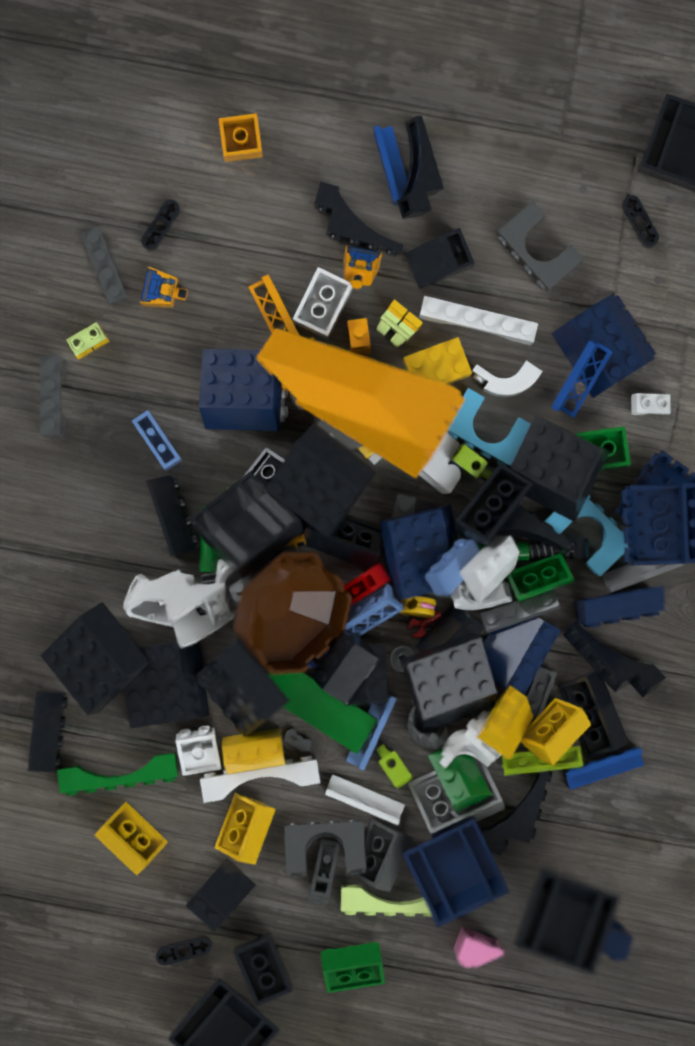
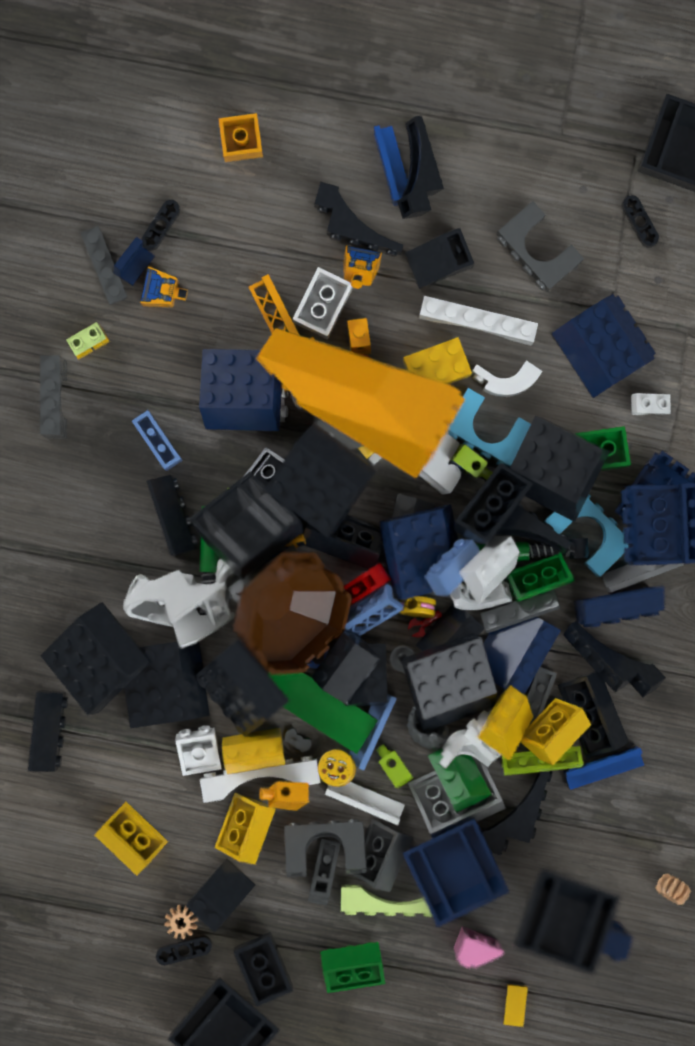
(78, 779): green arch -> none
(133, 262): none -> dark blue panel
(174, 923): none -> light nougat gear
(286, 795): none -> light orange torso
(337, 768): none -> yellow head
(392, 318): yellowish green hips -> none
(515, 1005): none -> yellow tile
(578, 370): blue fence -> none
(673, 889): none -> light nougat gear

